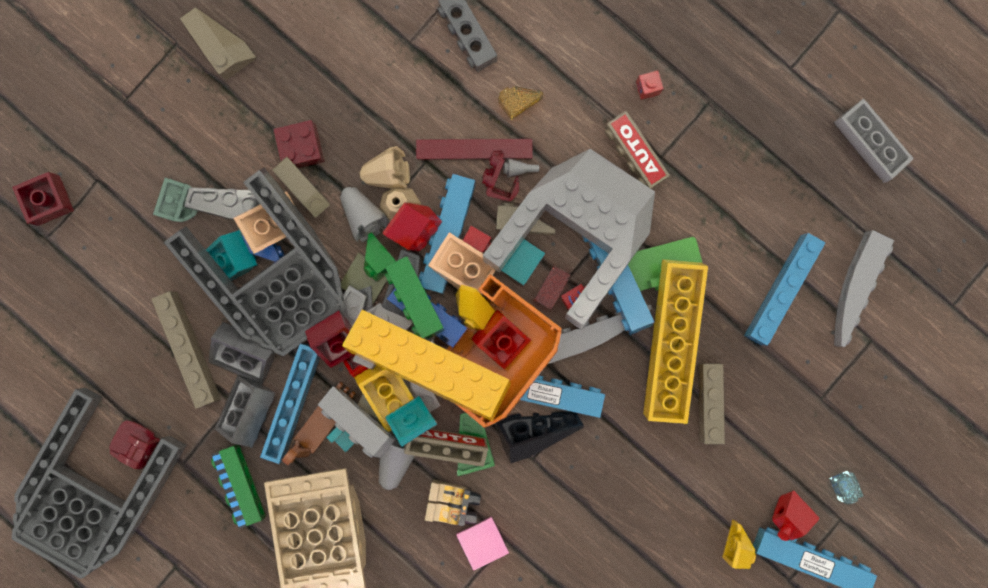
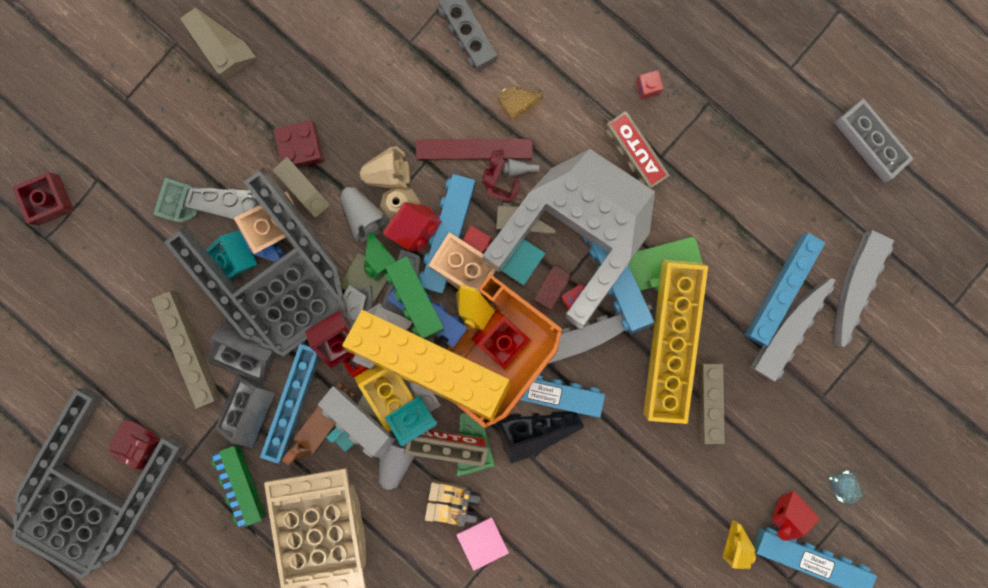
(790, 332): none -> light grey slope

